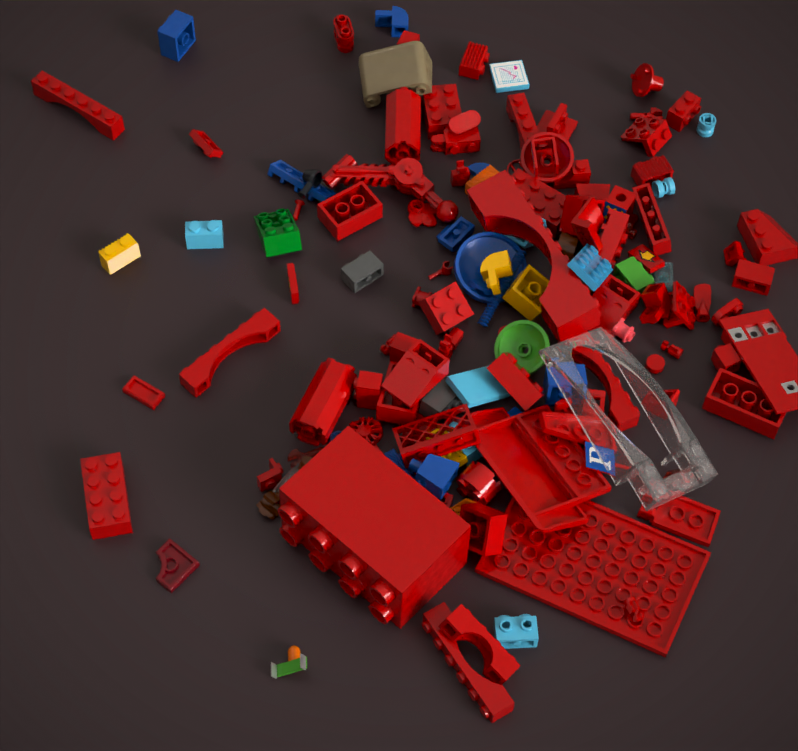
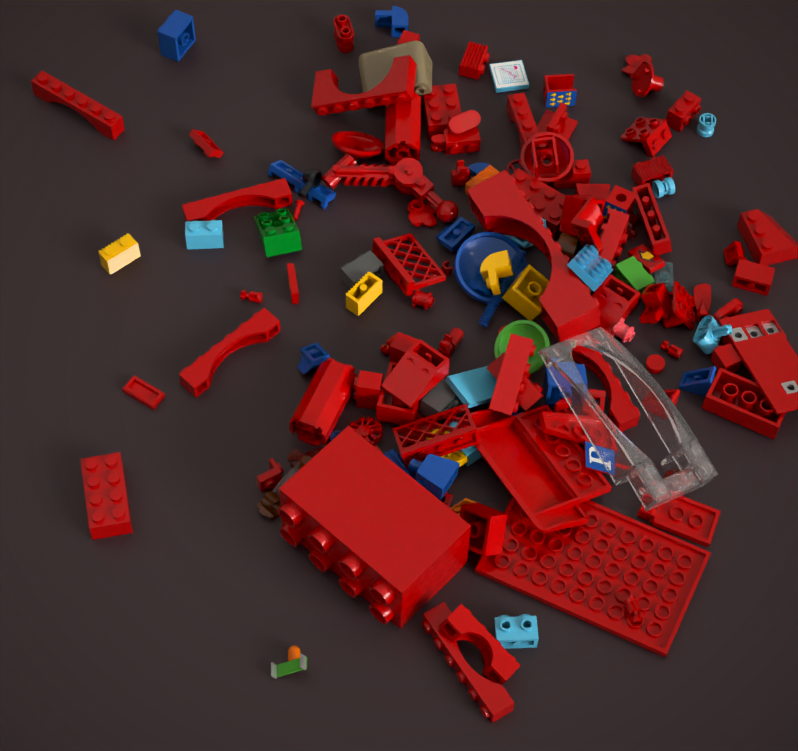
(175, 565): dark red tile -> none
(253, 296): none -> red piece
(270, 194): none -> red arch
(311, 357): none -> blue slope
(349, 210): red brick -> none
(357, 144): none -> red dish
(363, 293): none -> yellow brick
(395, 88): none -> red arch
(395, 266): none -> red fence
(446, 308): red brick -> none
(478, 483): red brick -> none
(510, 377): none -> red brick
(559, 90): none -> piece
(634, 62): none -> red plate
(654, 112): red bar -> none
(698, 380): none -> blue slope
(709, 334): none -> medium azure beam

